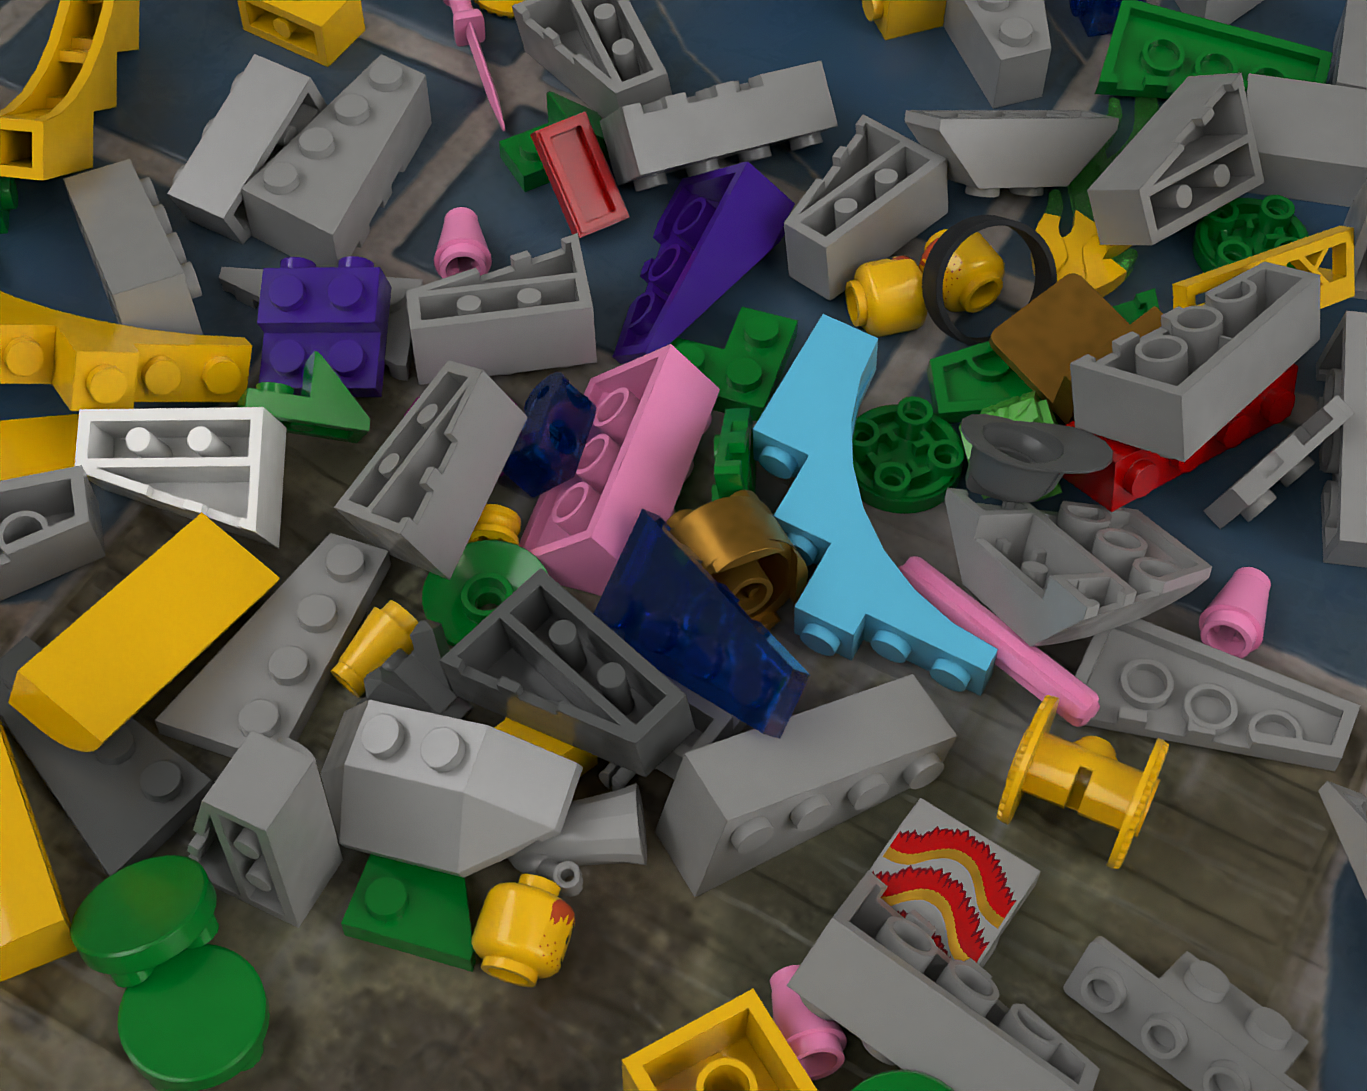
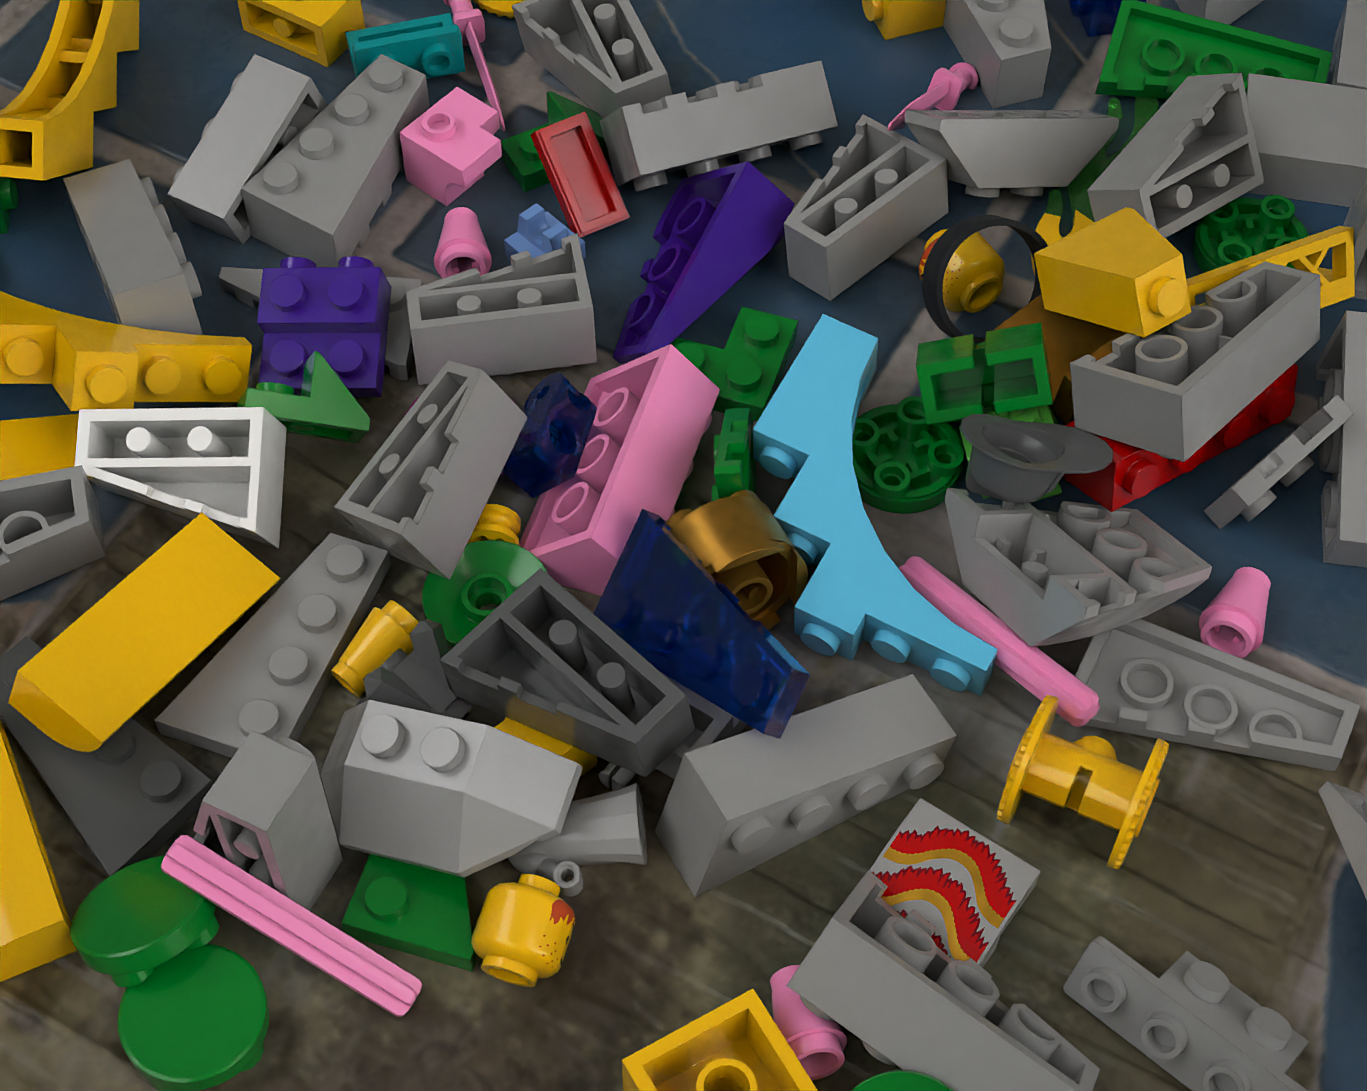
(291, 925): none -> bright pink axle
(424, 44): none -> teal bracket
(450, 145): none -> bright pink brick
(538, 234): none -> medium blue tile
(886, 296): yellow head -> none
(942, 91): none -> bright pink sword
(955, 369): none -> green piece
(1115, 275): none -> yellow slope

